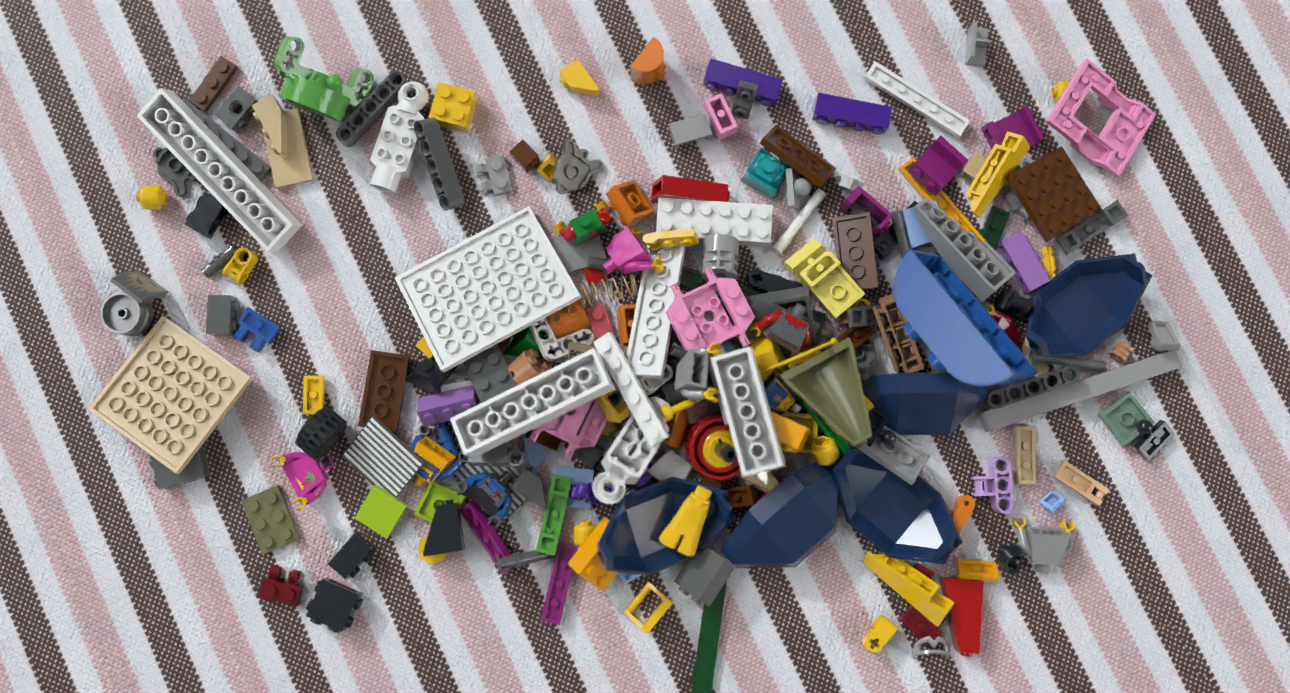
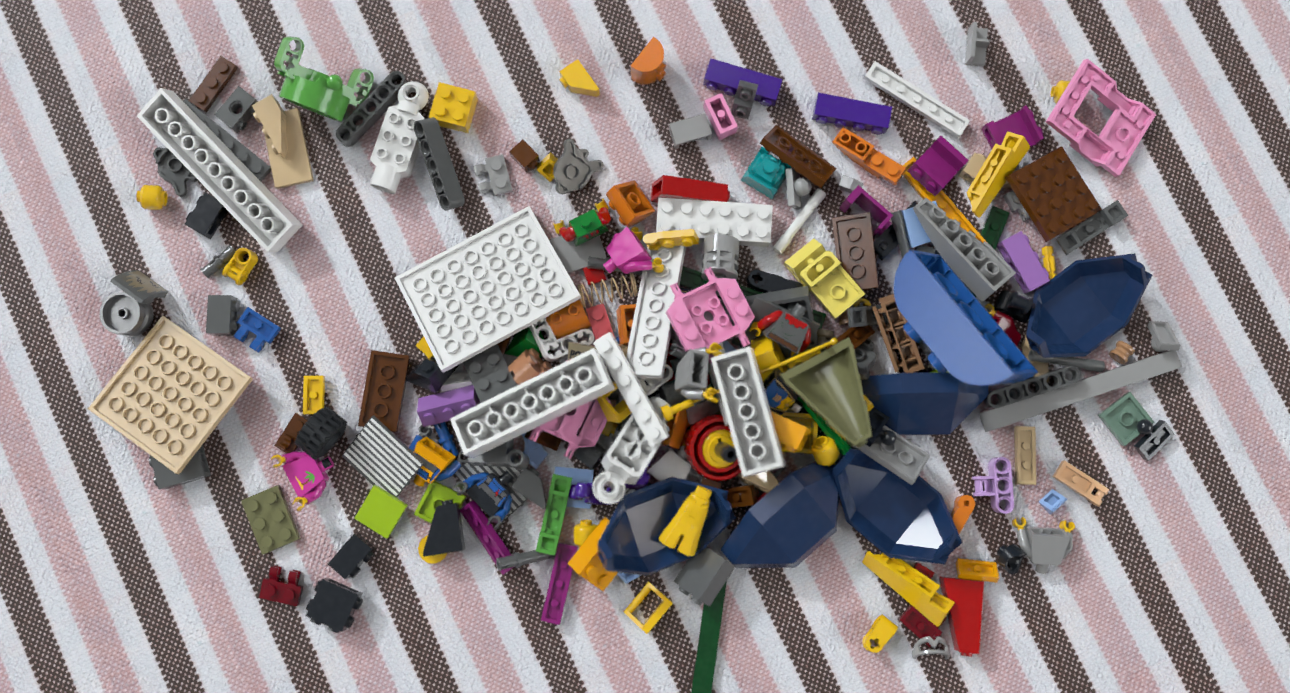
(287, 439): none -> reddish brown plate
(867, 157): none -> orange slope

